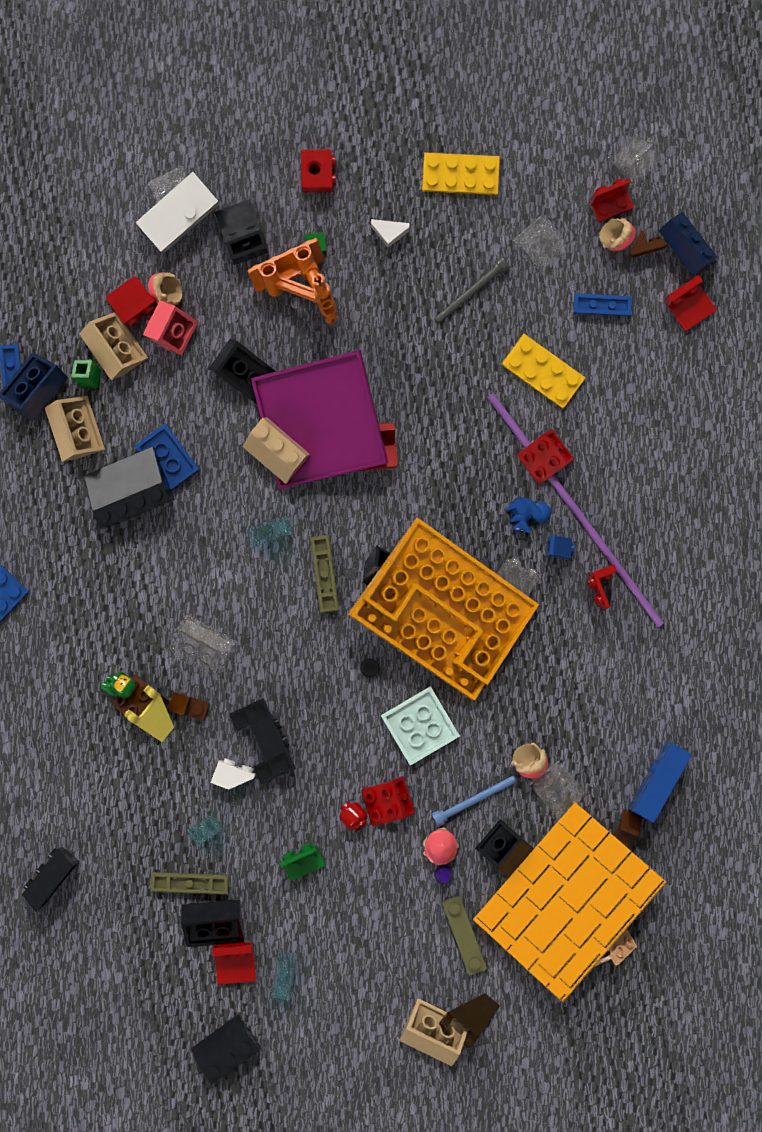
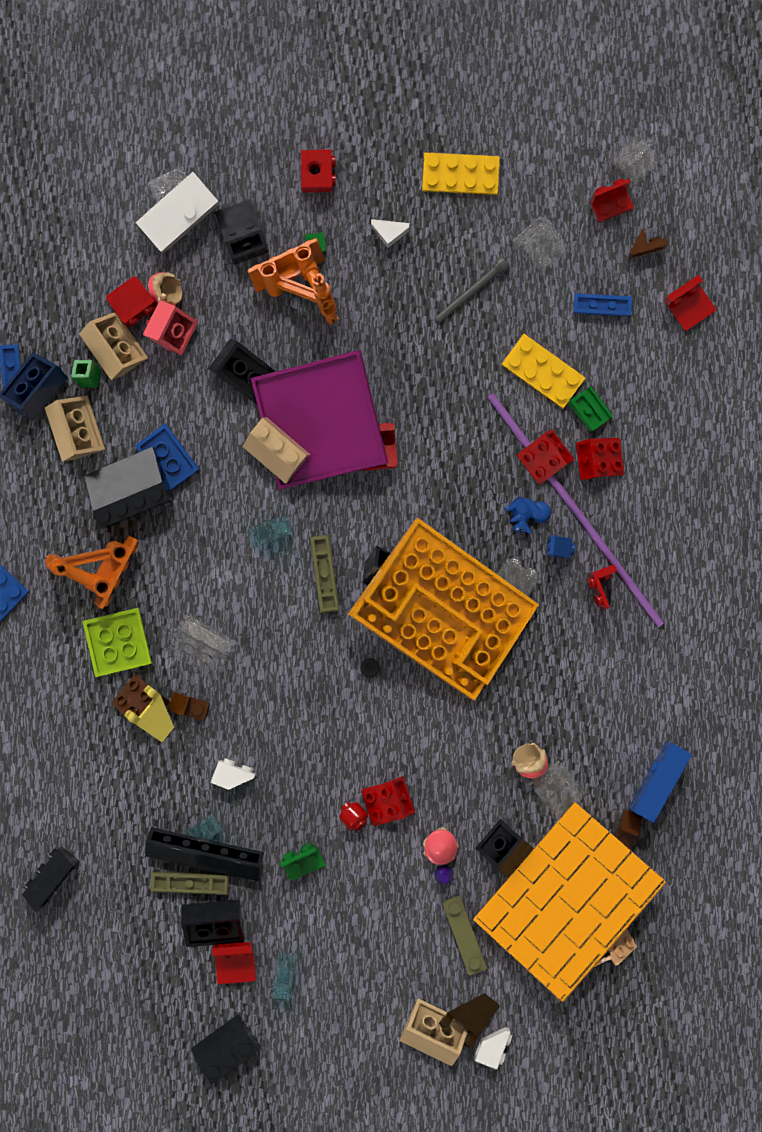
(108, 571): none -> orange plate
(117, 642): none -> lime plate
(119, 685): green piece -> none
(204, 854): none -> black brick
(268, 737): black bracket -> none
(420, 725): light aqua plate -> none
(441, 817): medium blue piece -> none
(492, 1047): none -> white slope
(590, 409): none -> green plate
(599, 458): none -> red bracket
(617, 234): tan hair -> none
(688, 244): dark blue slope -> none

